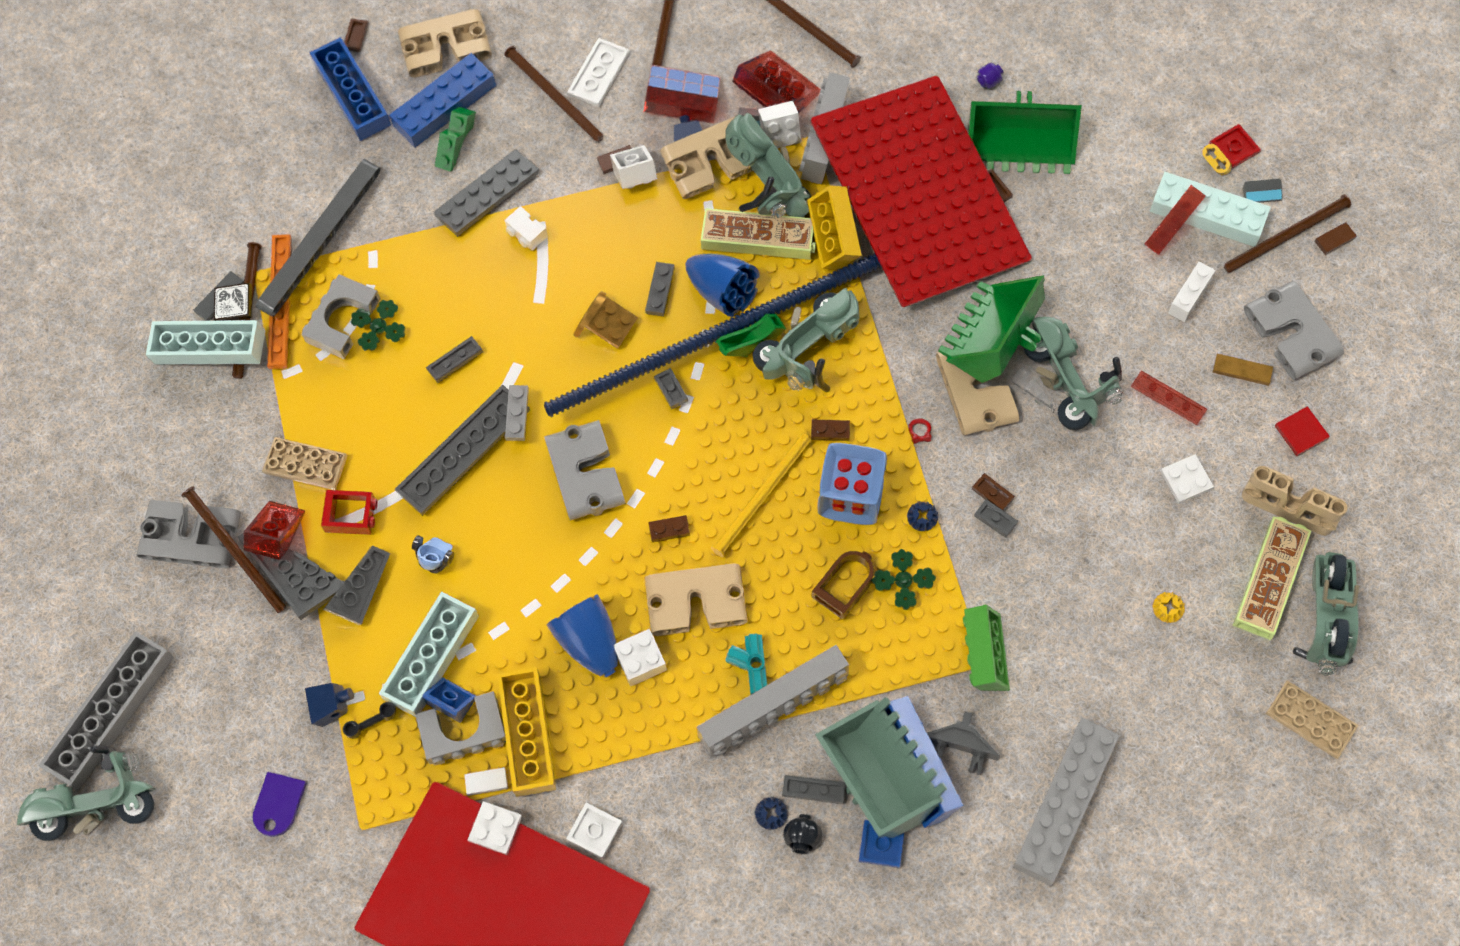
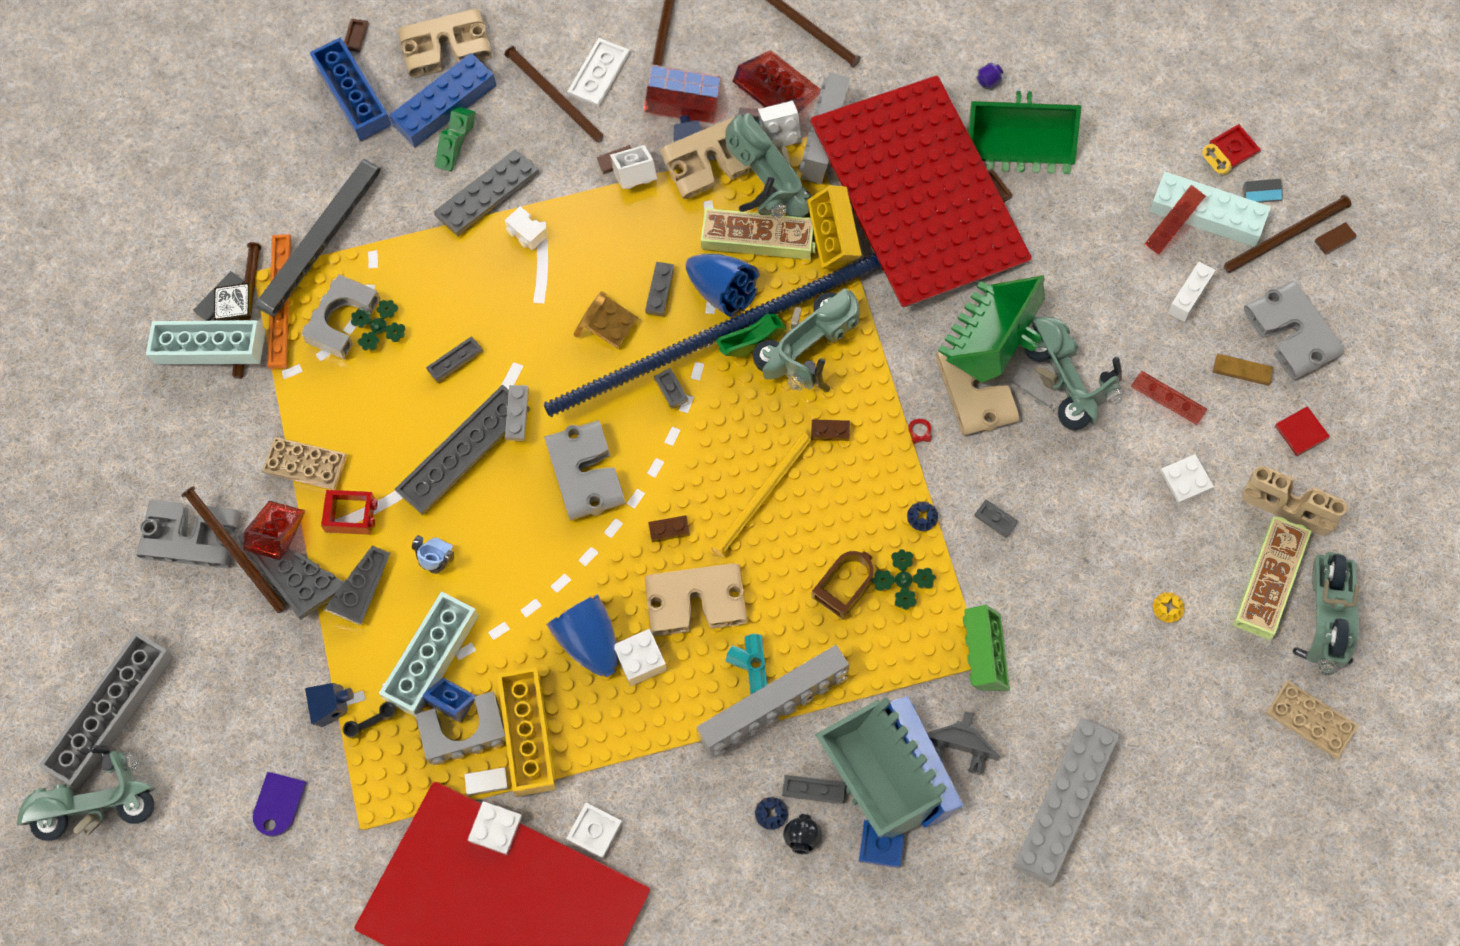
(852, 483): medium blue piece -> none
(993, 492): reddish brown plate -> none

